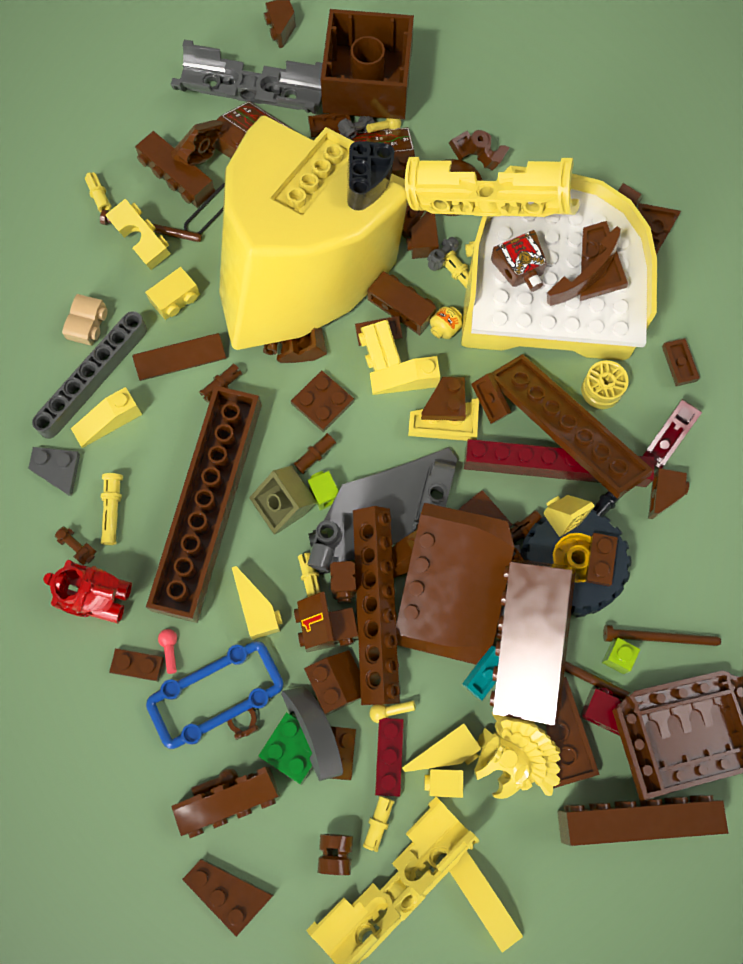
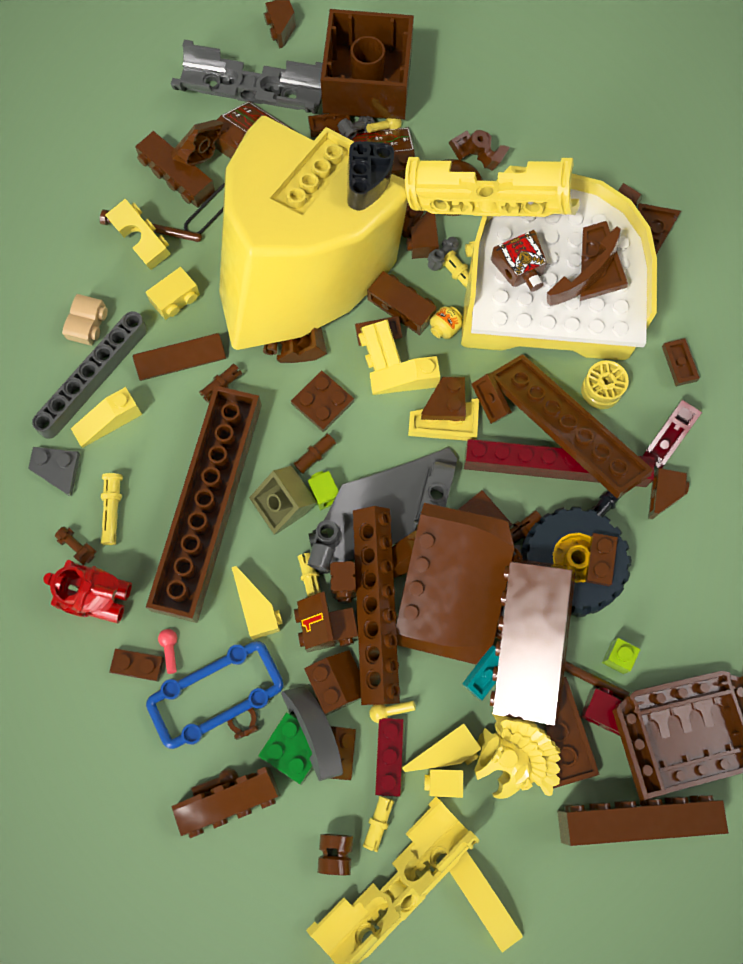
(97, 192): light yellow axle -> none
(226, 895): reddish brown wing -> none
(567, 513): light yellow slope -> none
(610, 634): reddish brown bar -> none

